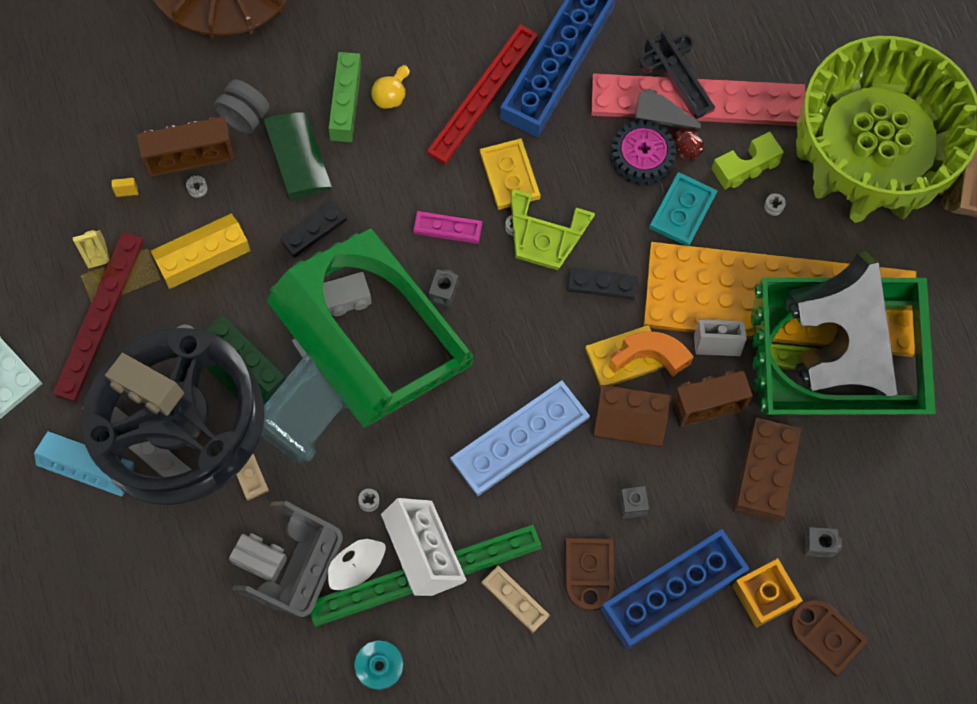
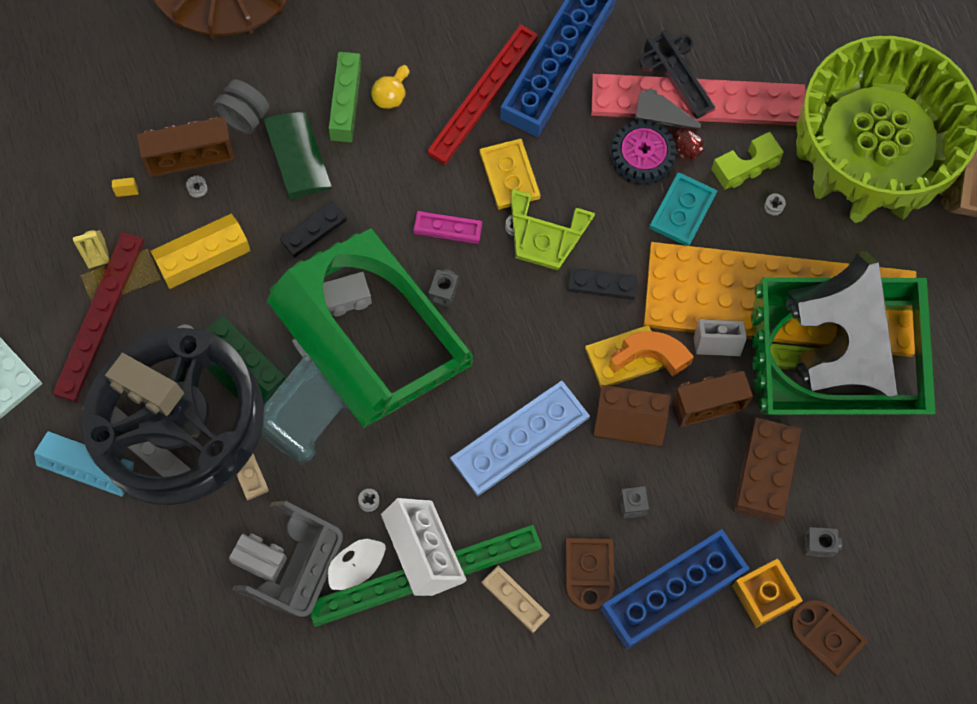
(378, 652): teal dish -> none

